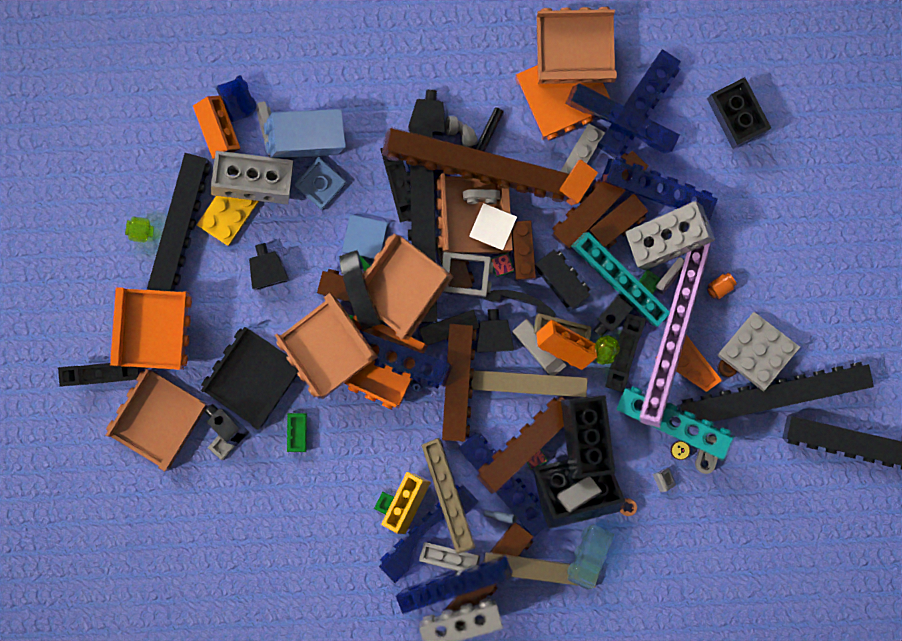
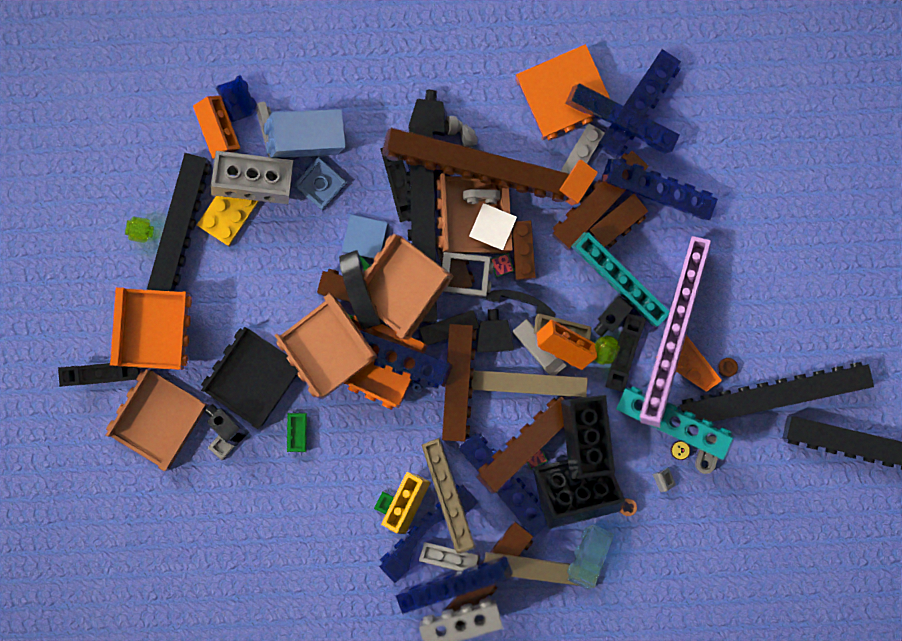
(266, 268): black torso -> none
(489, 129): black axle -> none
(500, 516): sand blue pin -> none
(562, 279): black brick -> none
(575, 46): nougat panel -> none
(579, 494): light grey tile -> none
(649, 281): green tile -> none
(670, 276): light grey tile -> none
(680, 241): light grey brick -> none
(721, 286): orange brick -> none
(738, 113): black brick -> none
(758, 351): light grey plate -> none

